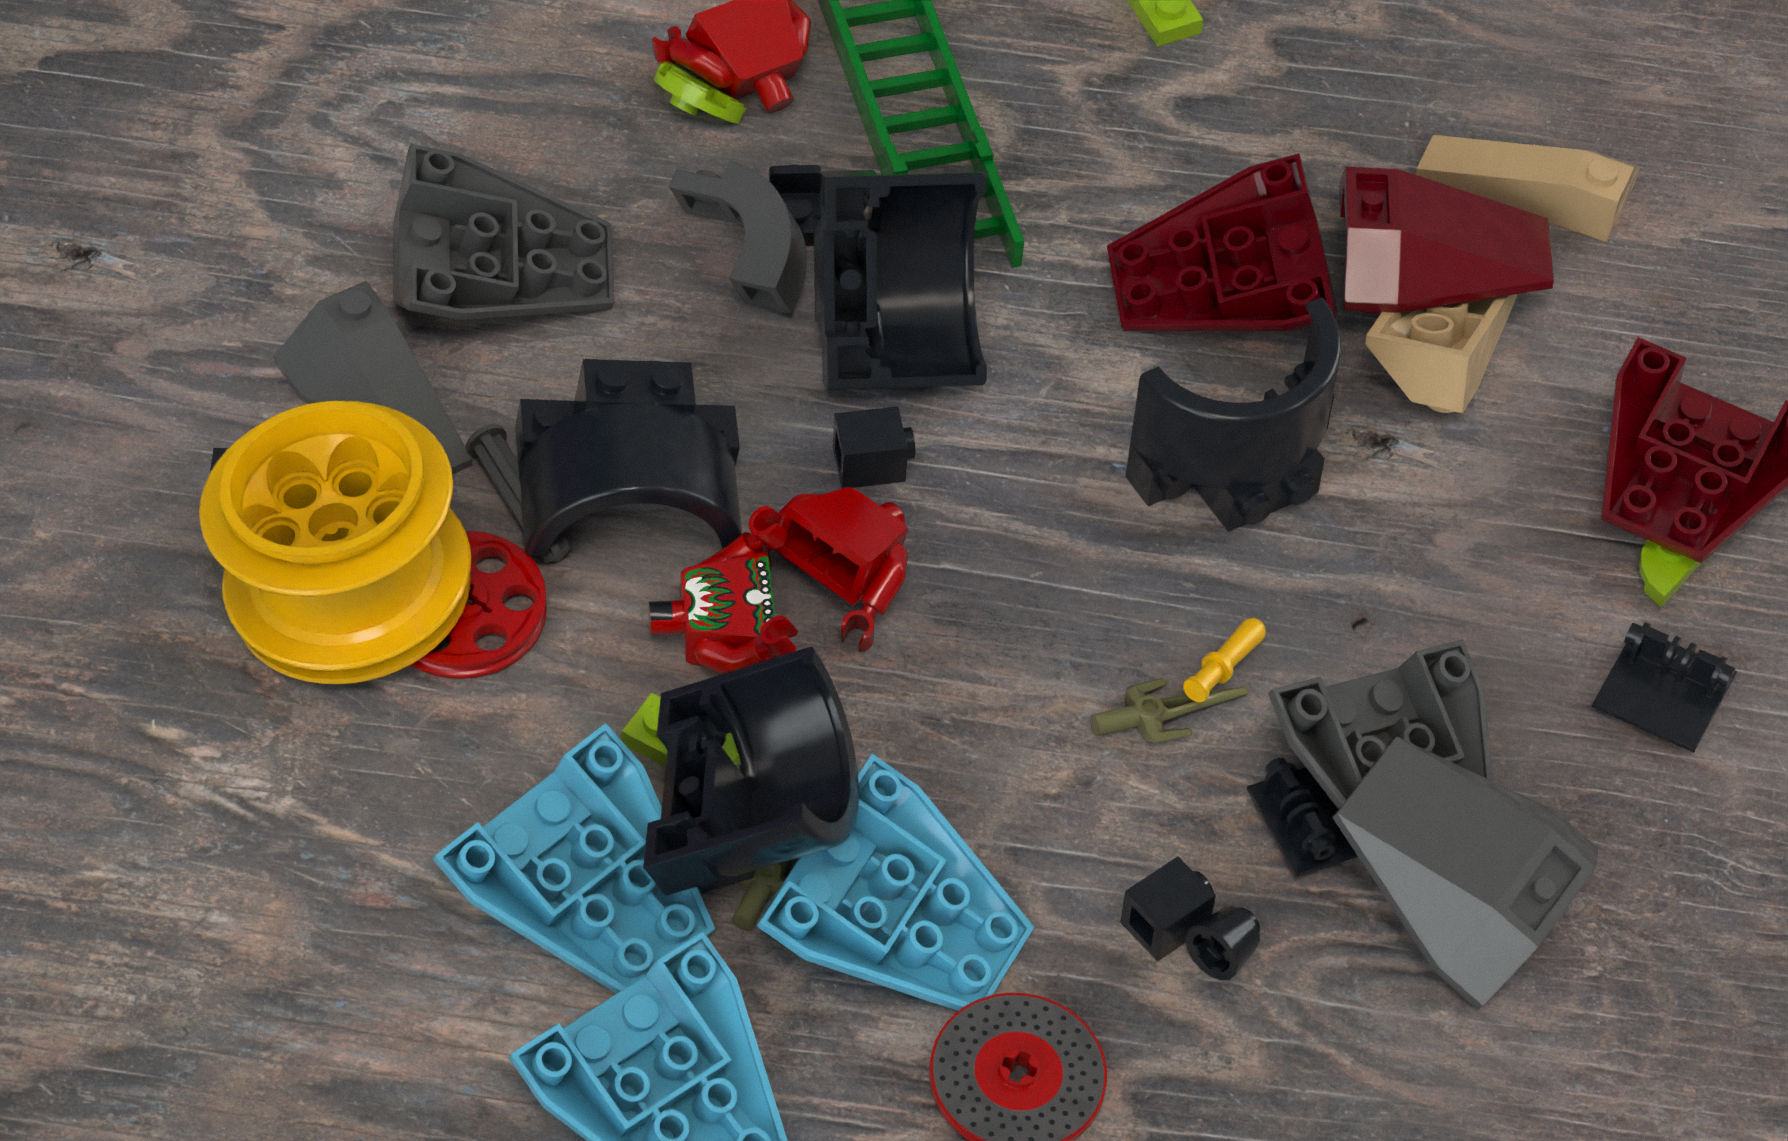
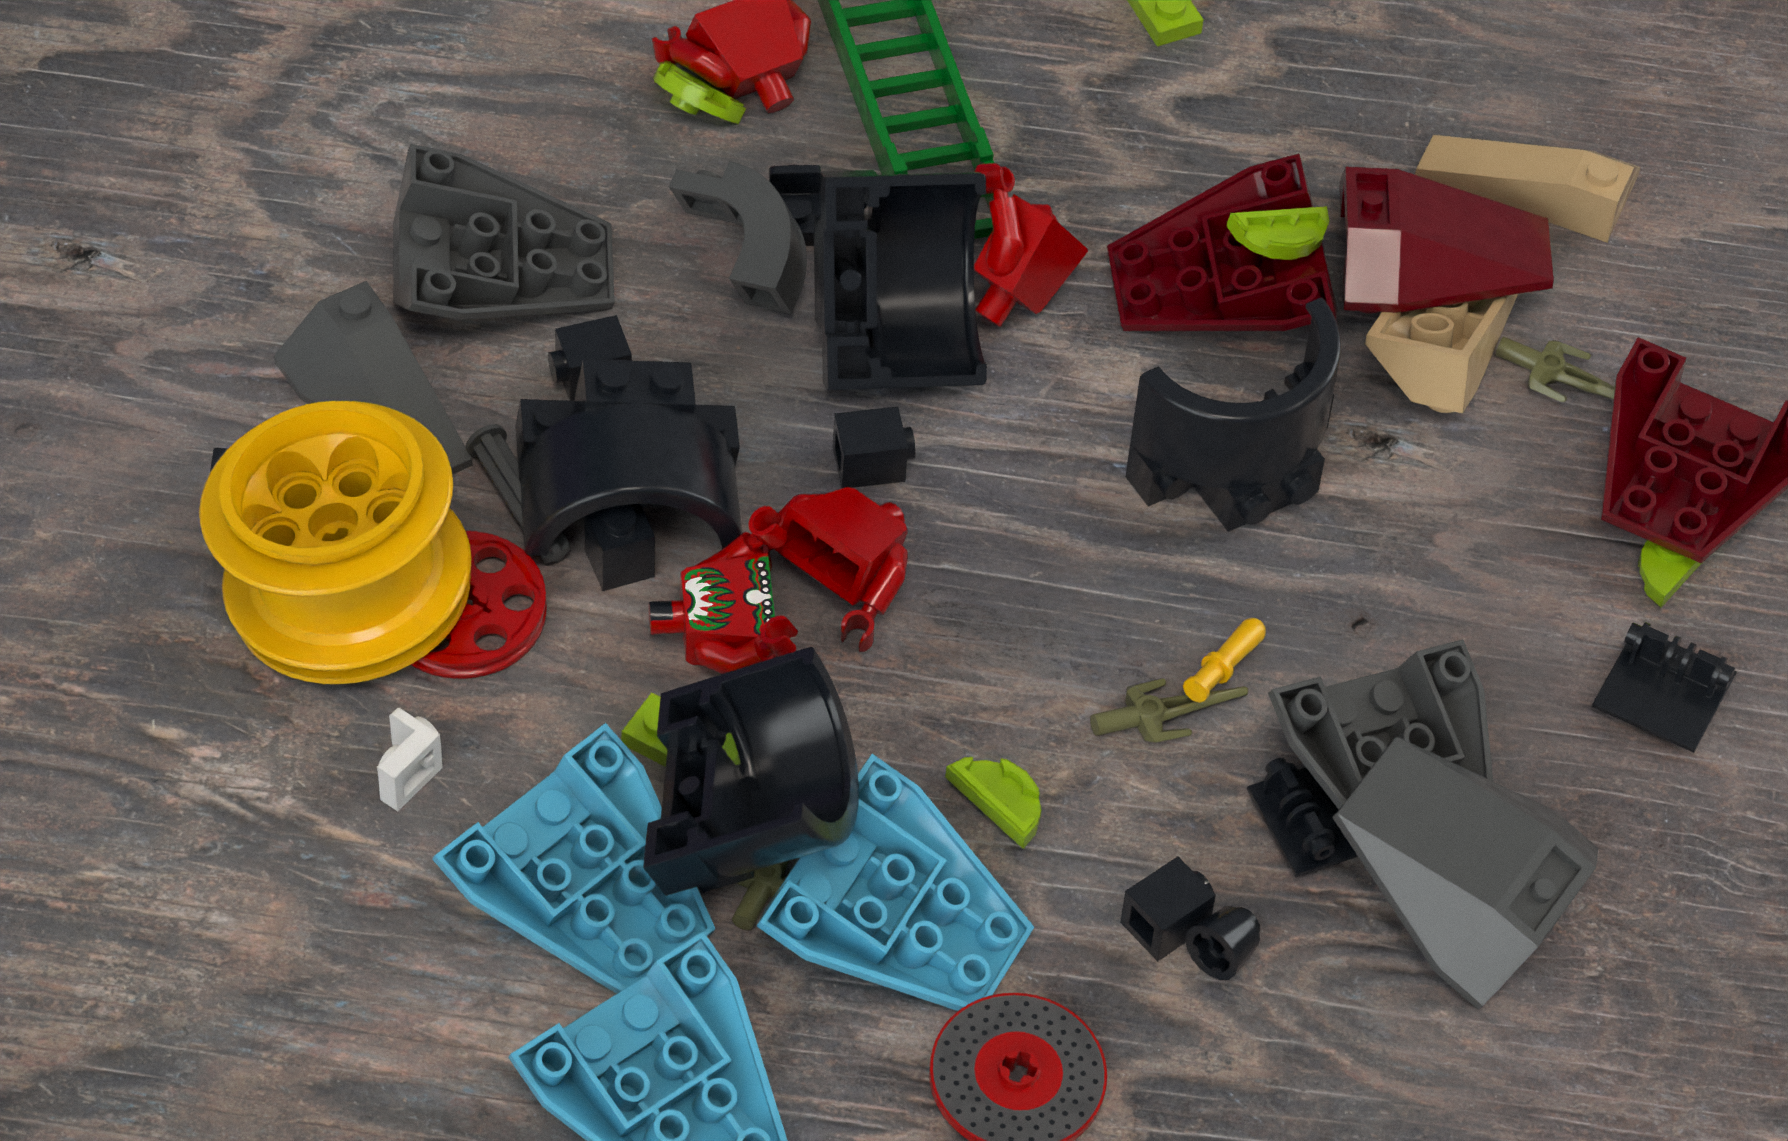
(411, 759): none -> white bracket
(585, 340): none -> black brick
(620, 545): none -> black brick
(1001, 793): none -> lime plate
(1025, 253): none -> red torso
(1280, 233): none -> lime plate
(1551, 367): none -> olive piece

